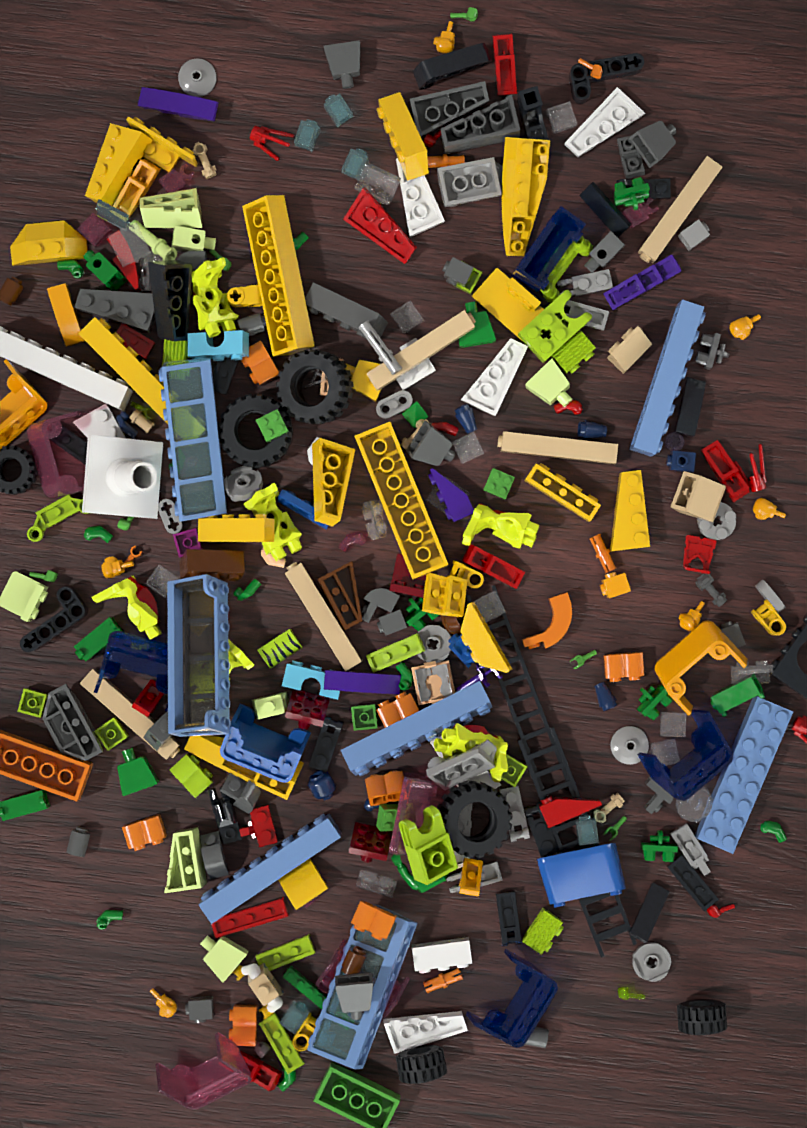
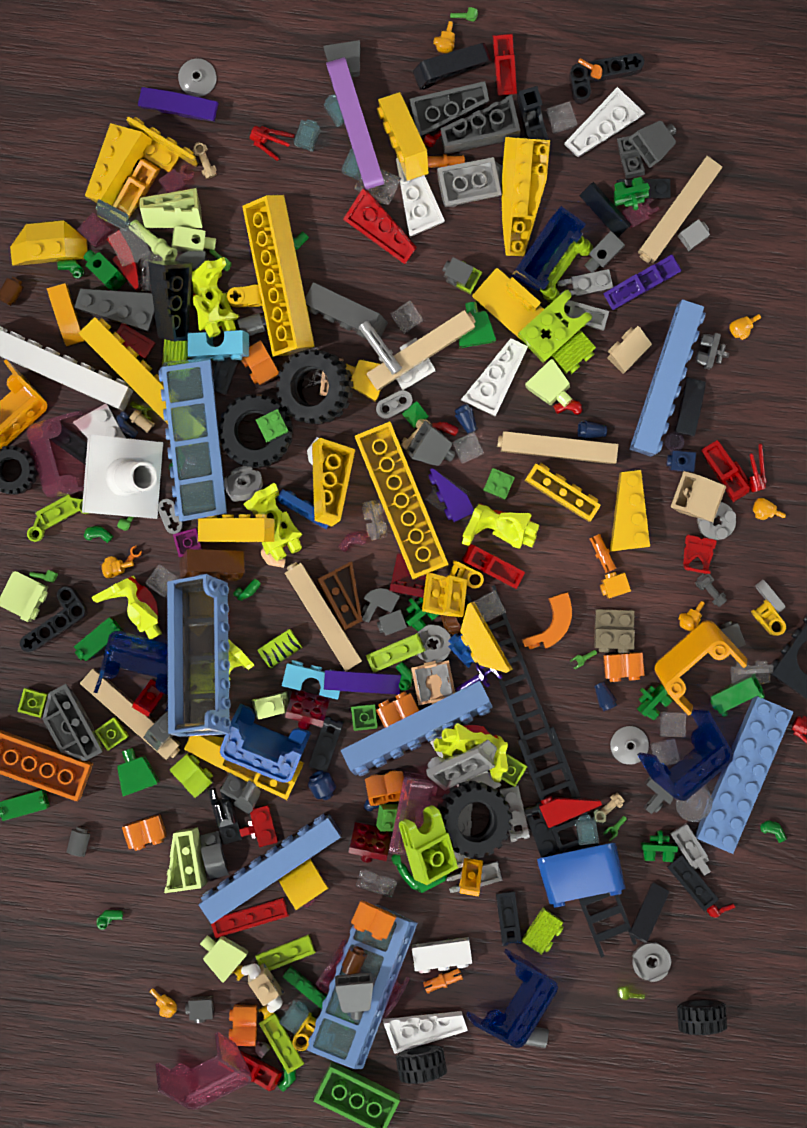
(355, 123): none -> medium lavender beam
(614, 630): none -> dark tan plate

